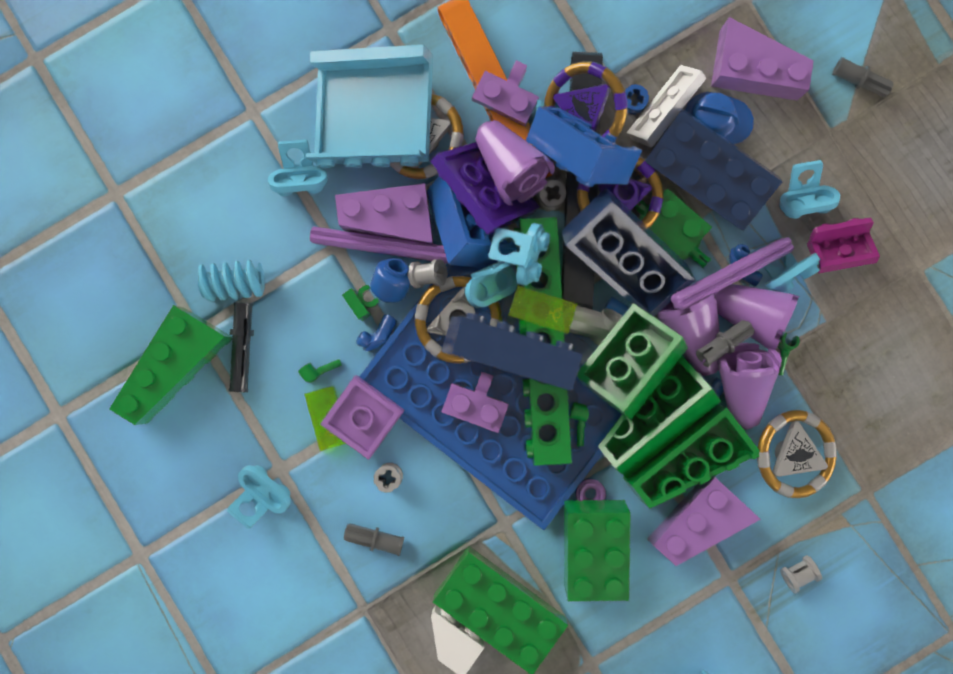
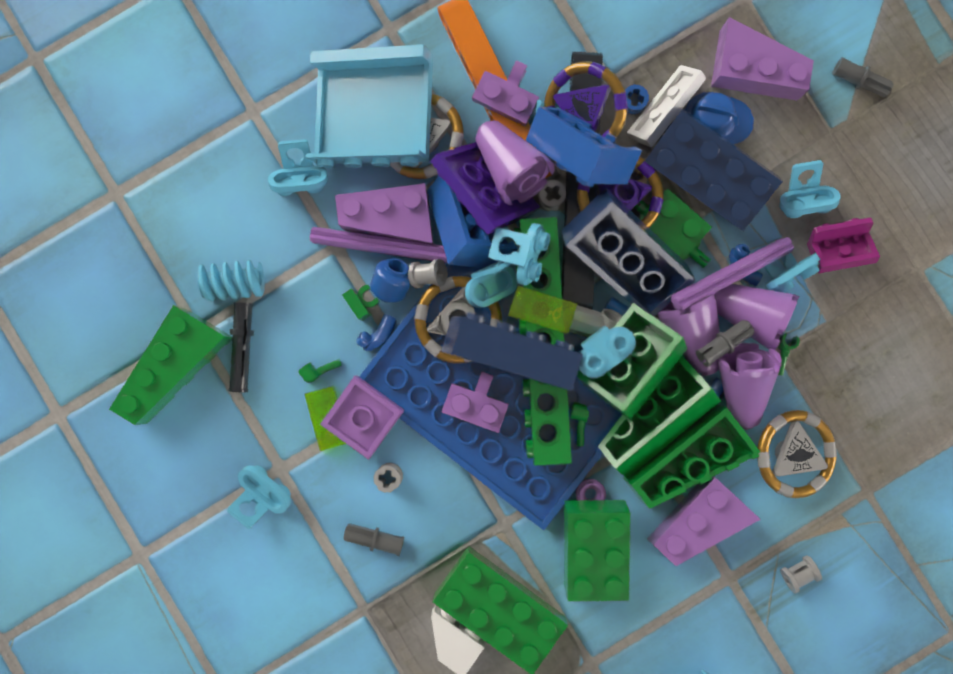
(605, 350): none -> medium azure bracket

